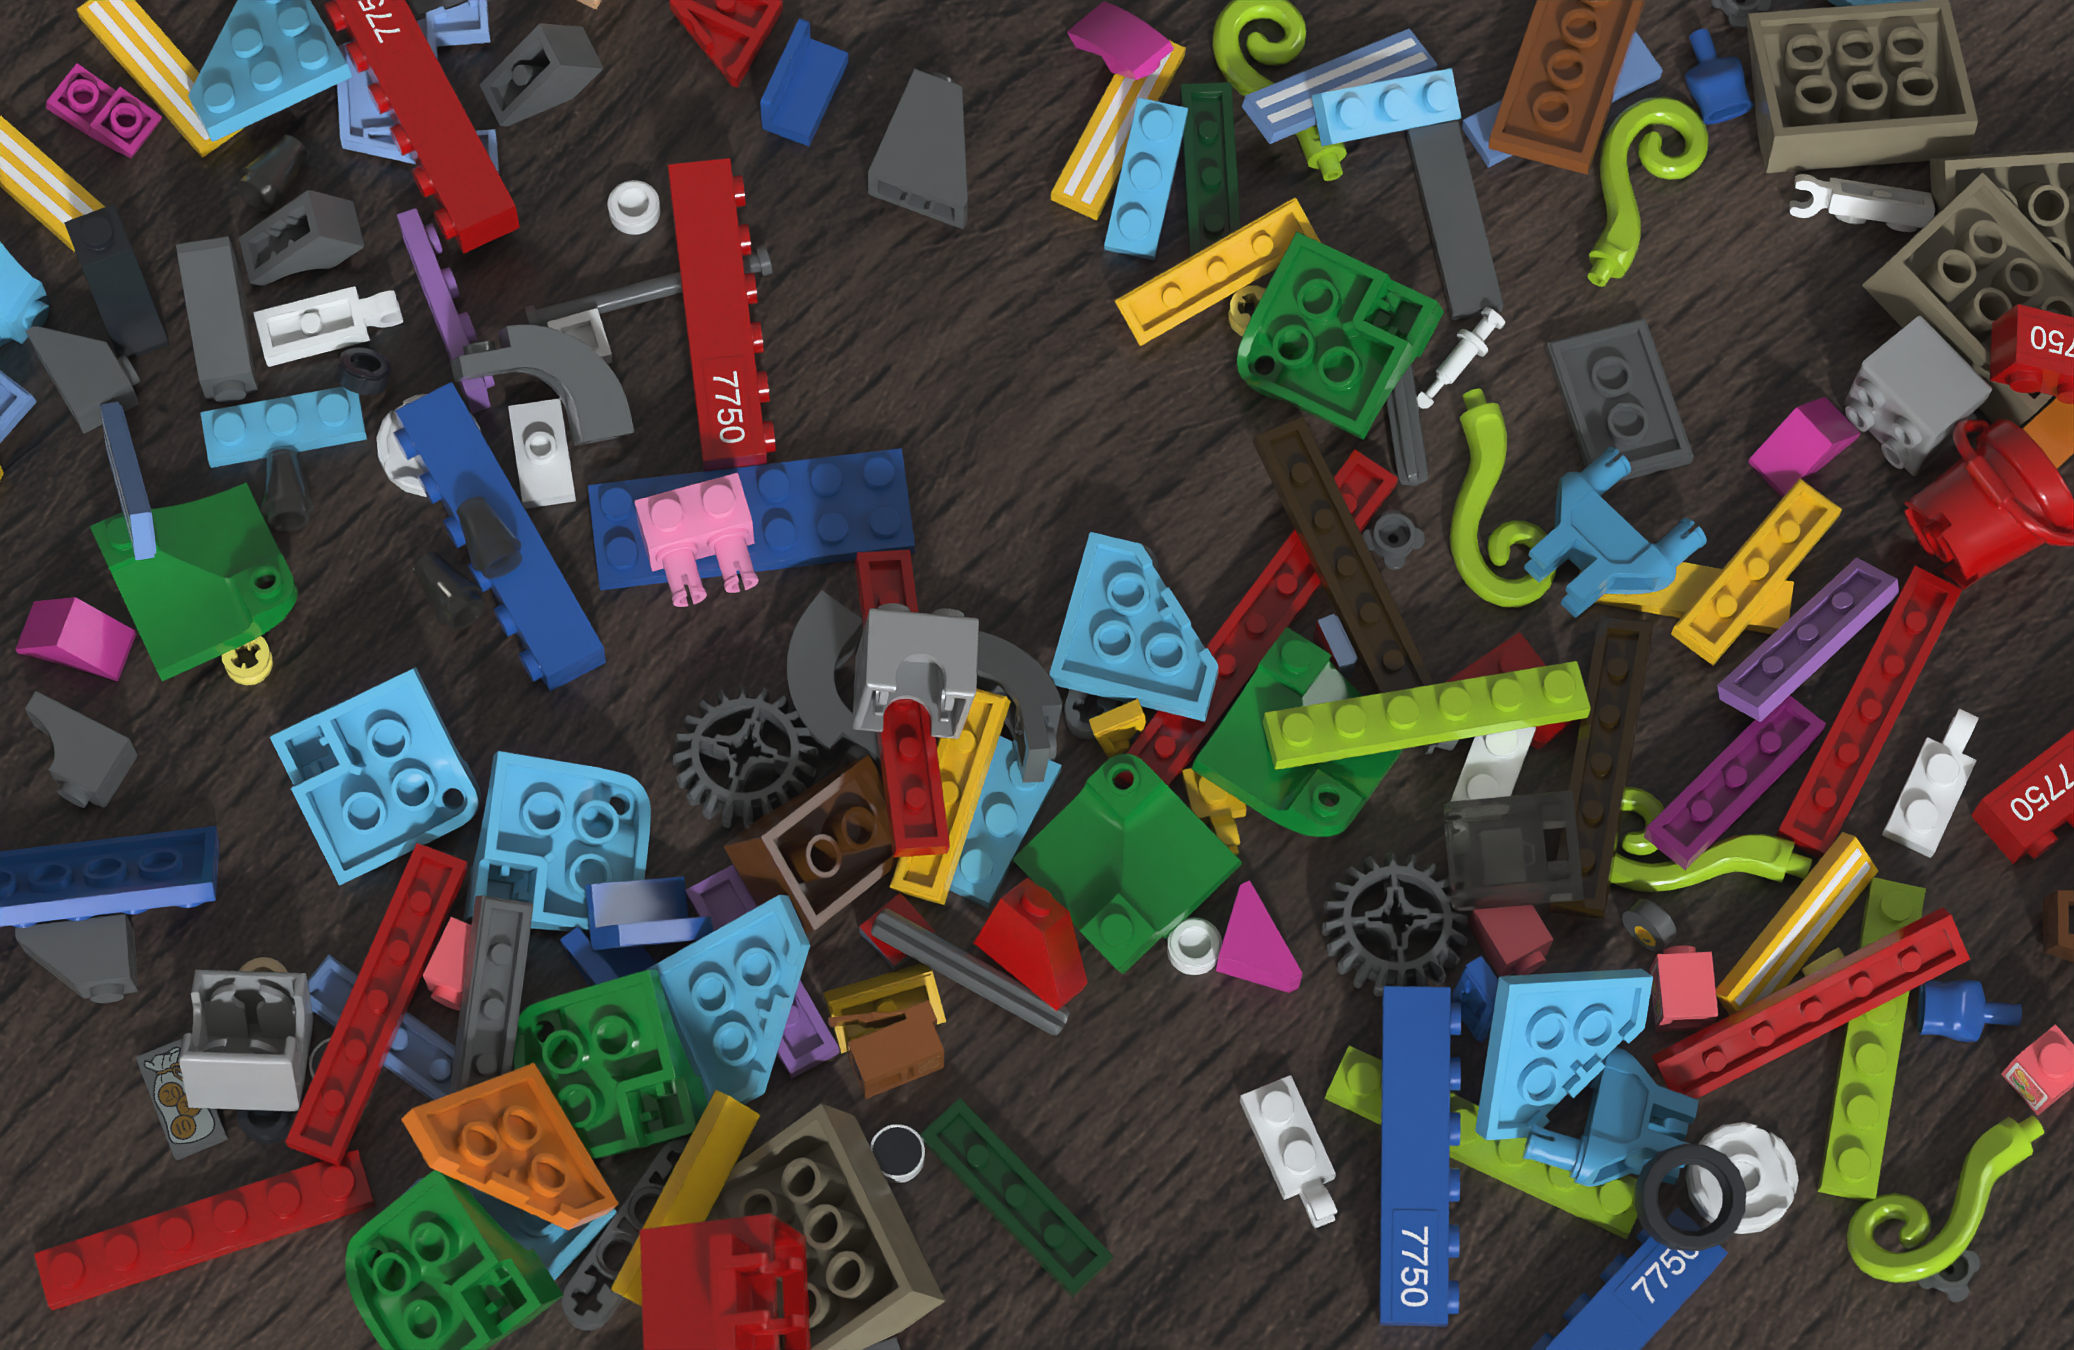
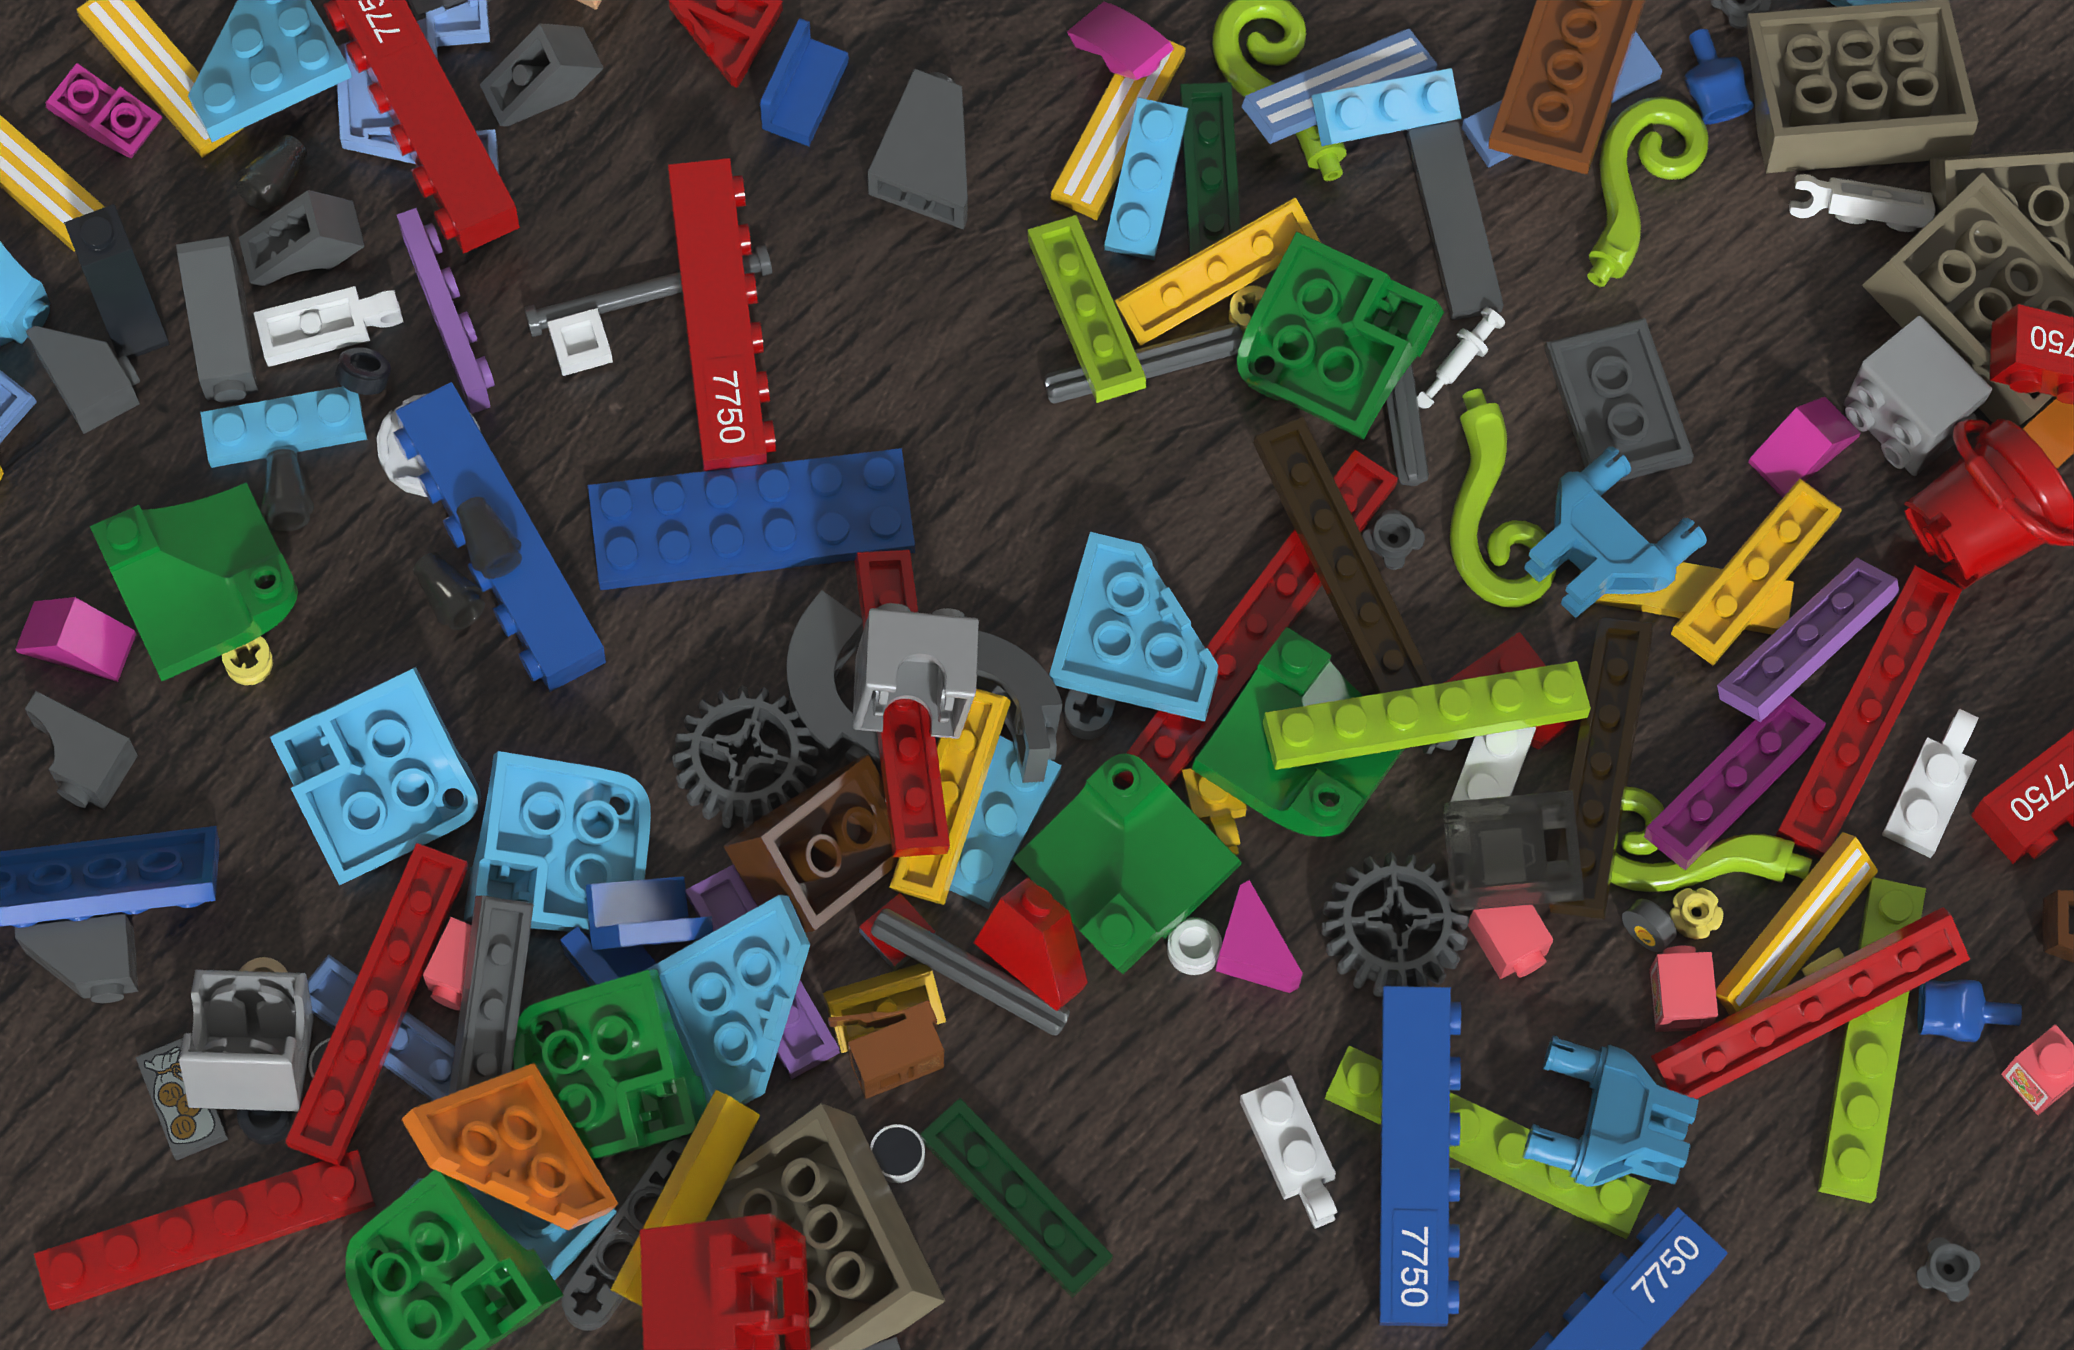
(128, 481): medium blue tile -> none
(542, 453): white plate -> none
(577, 373): dark grey arch -> none
(634, 207): white tile -> none
(695, 525): bright pink brick -> none
(1086, 309): none -> lime plate
(1117, 726): yellow tile -> none
(1154, 359): none -> dark grey axle
(1333, 639): sand blue tile -> none
(1477, 995): blue plate -> none
(1552, 1040): medium azure plate -> none
(1693, 926): none -> light yellow plate
(1732, 1197): black tyre -> none
(1765, 1168): white tile -> none
(1986, 1161): lime plant -> none

